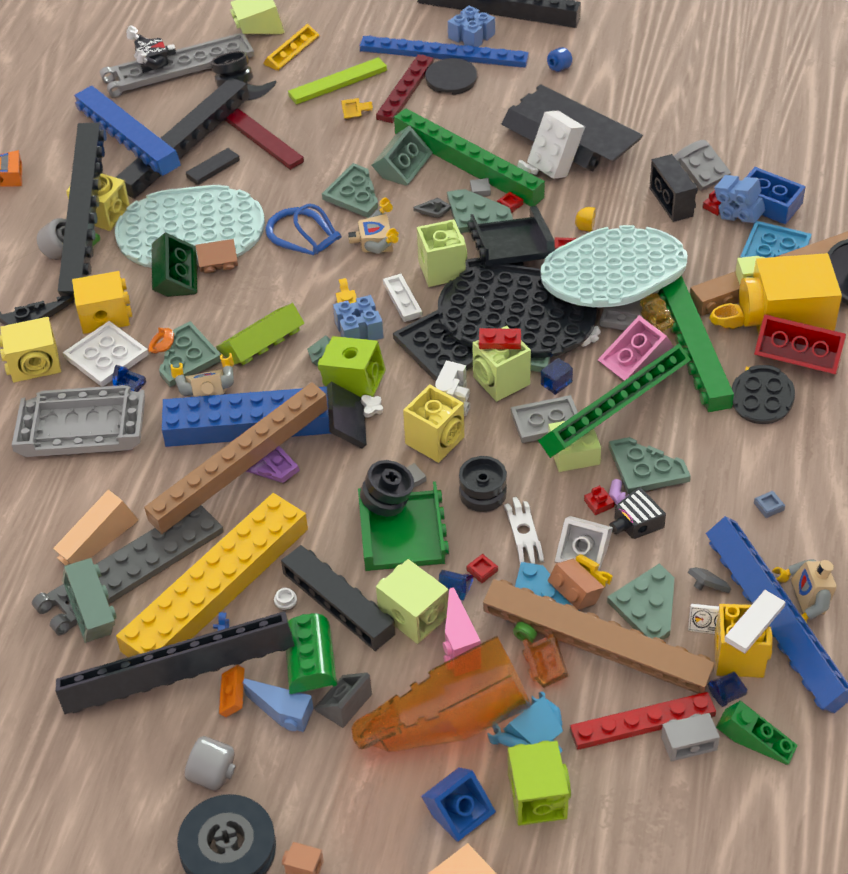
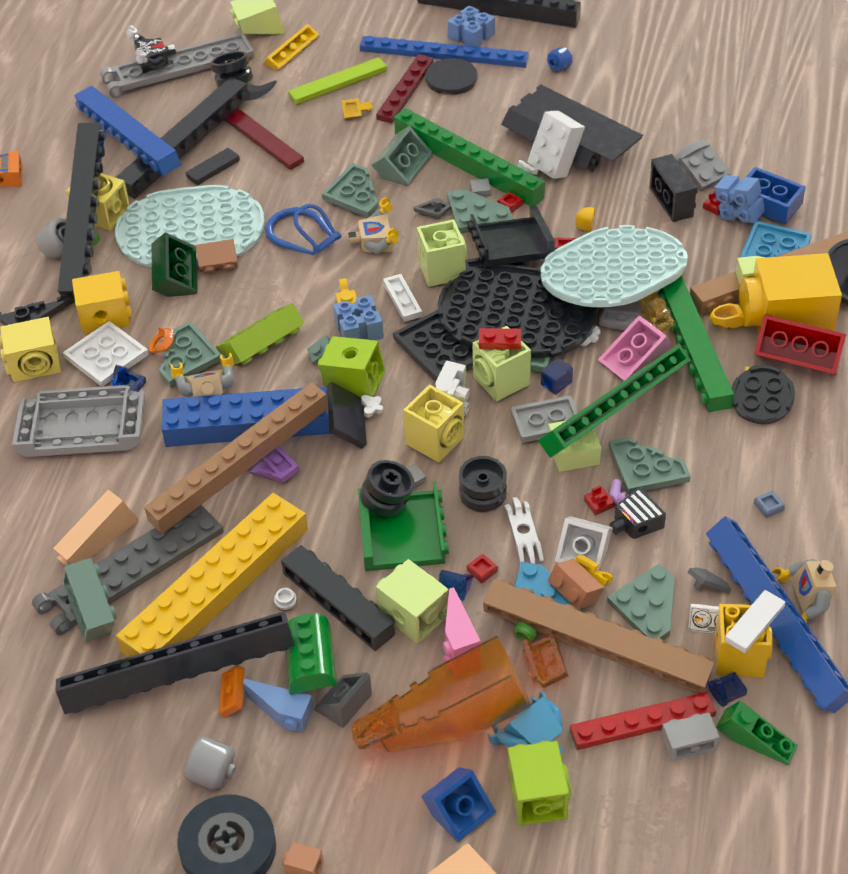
(223, 623): blue piece -> none

